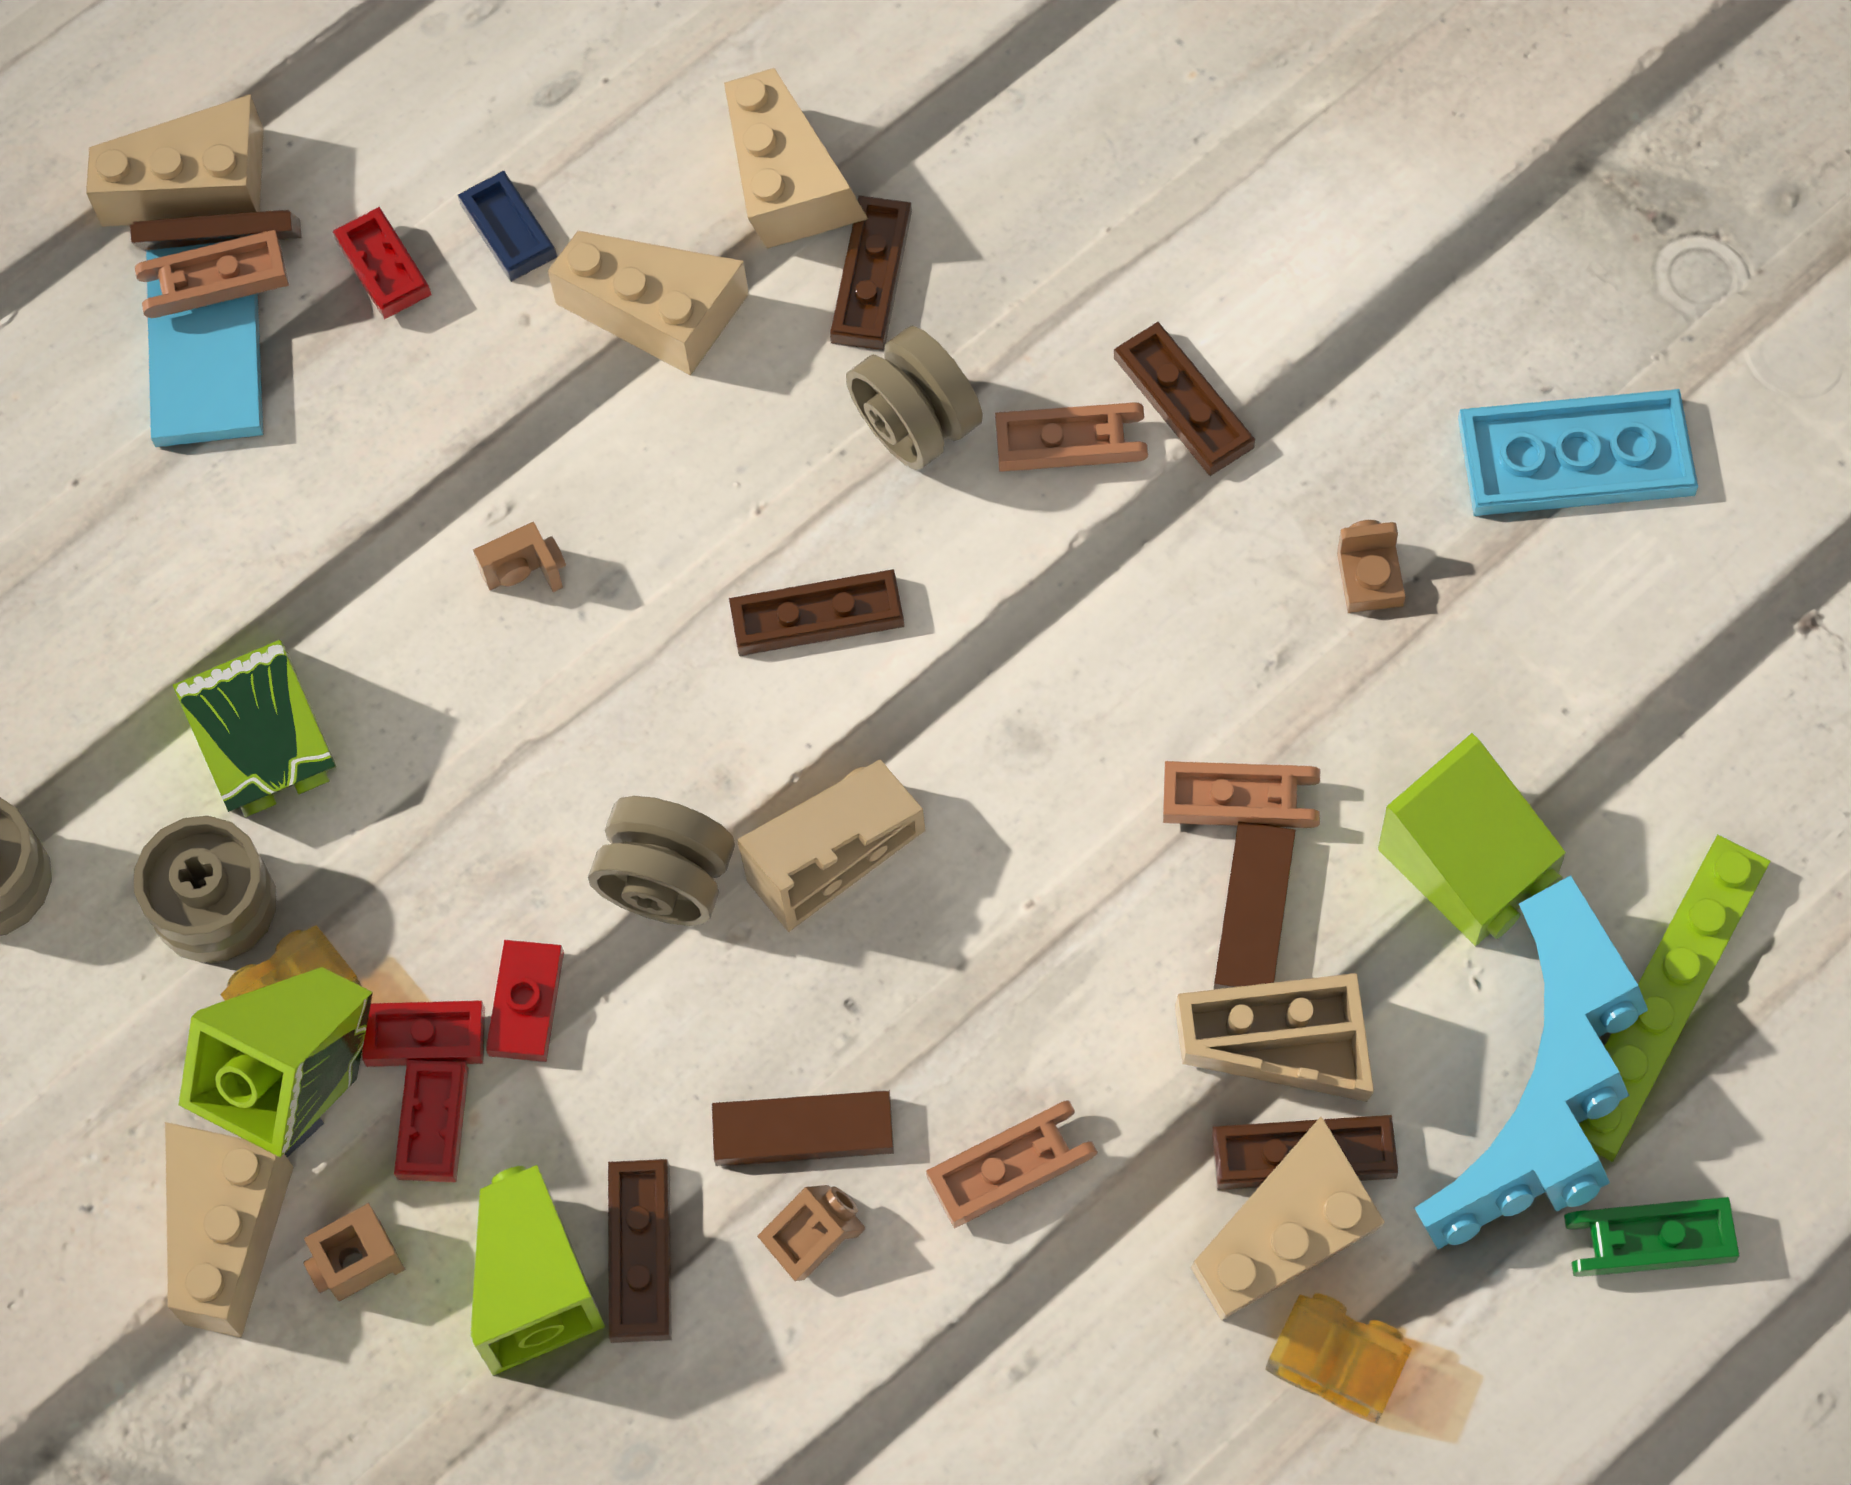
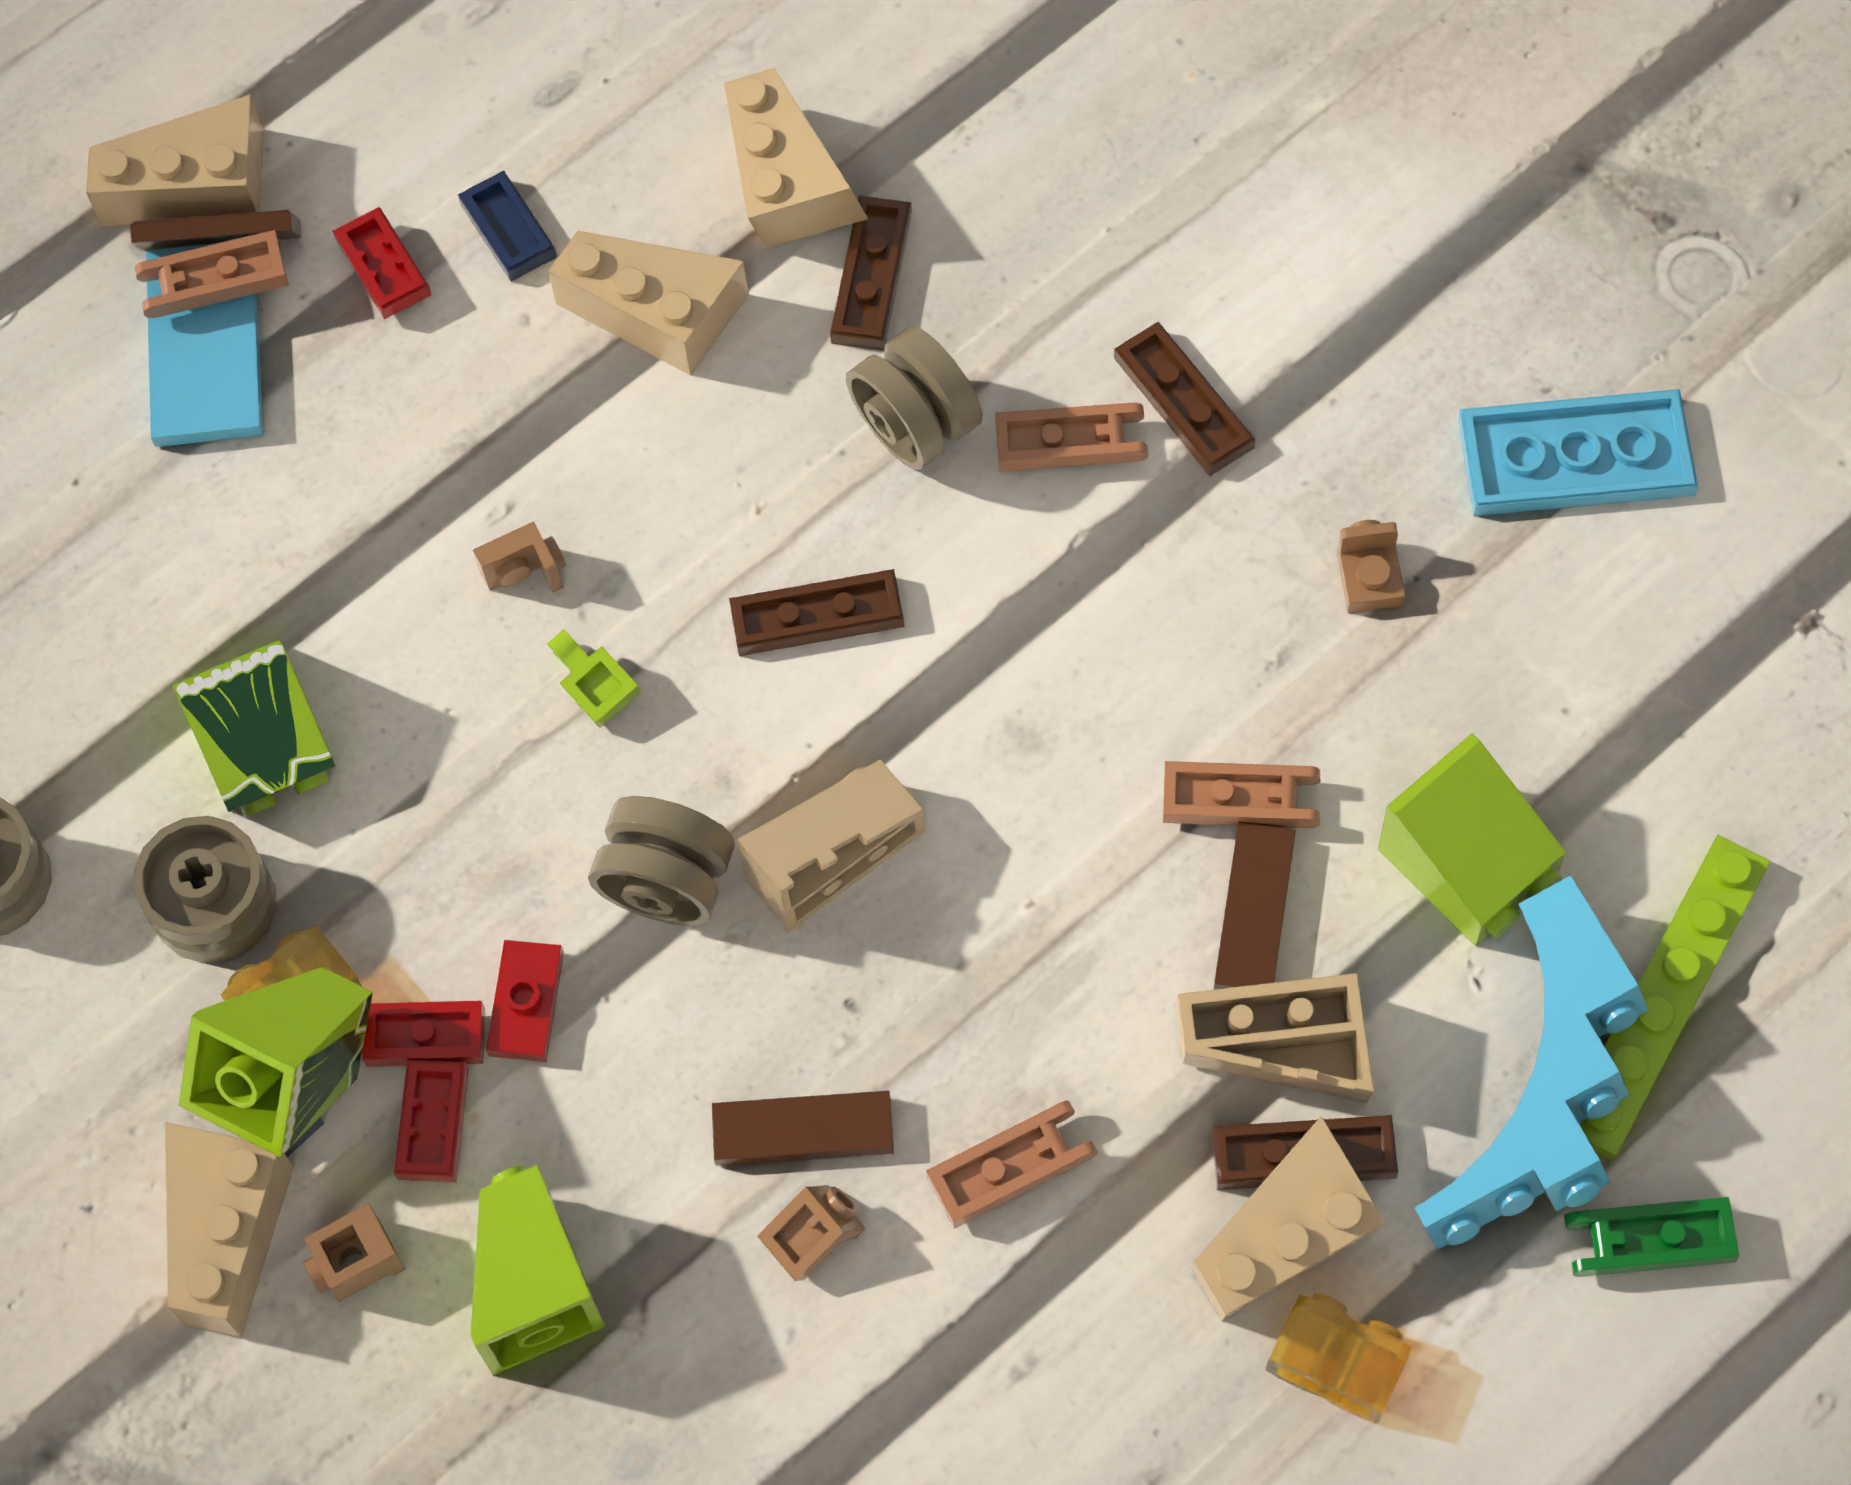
(595, 680): none -> lime plate
(639, 1251): reddish brown tile -> none

